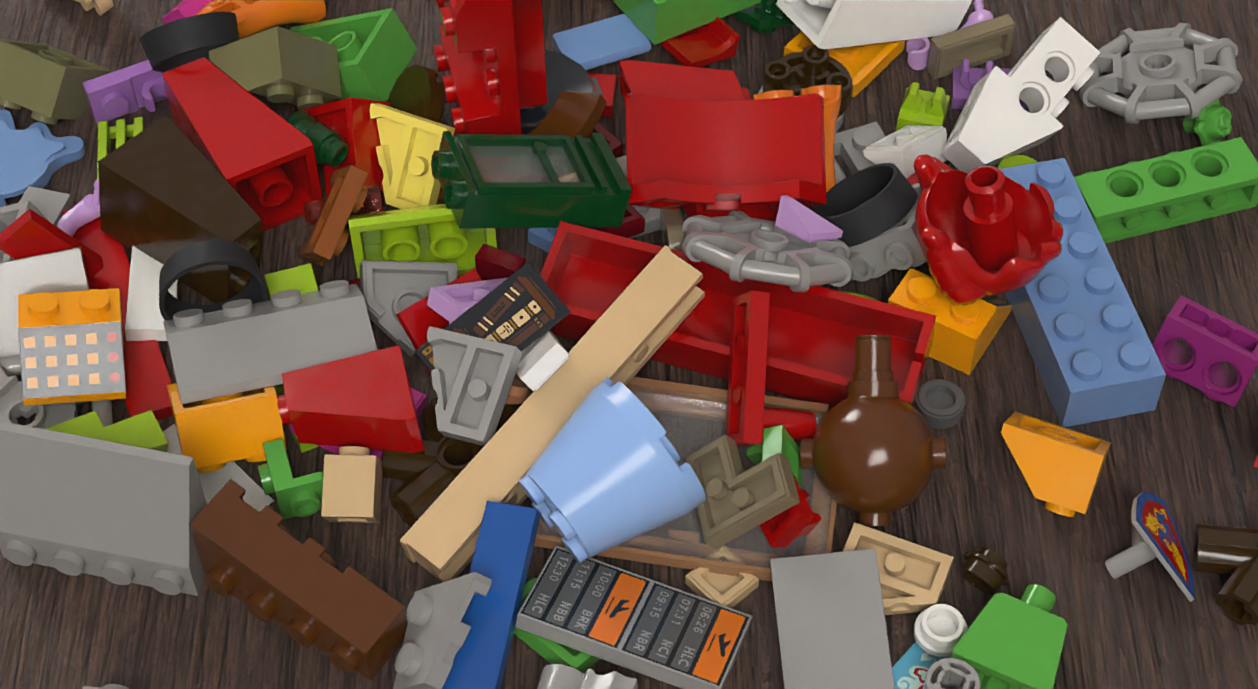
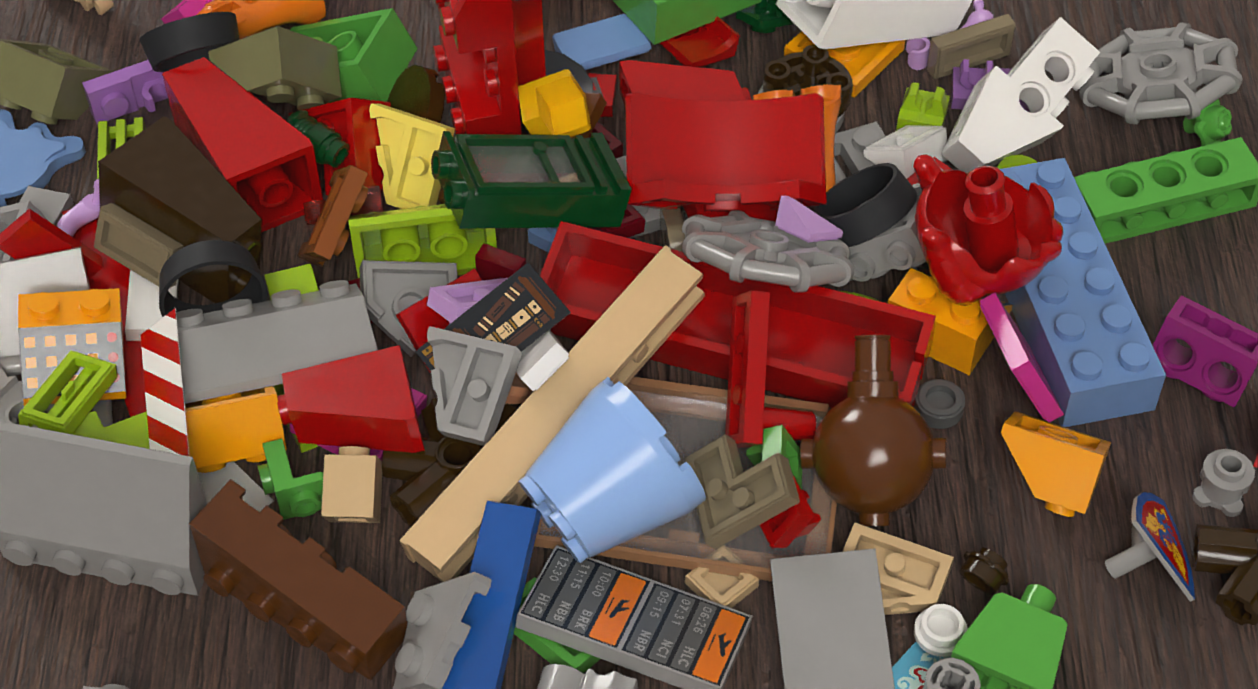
(76, 397): none -> lime tile
(133, 242): none -> dark tan tile
(164, 387): none -> sticker
(554, 105): none -> yellow panel
(1020, 358): none -> dark pink tile
(1224, 479): none -> light grey brick

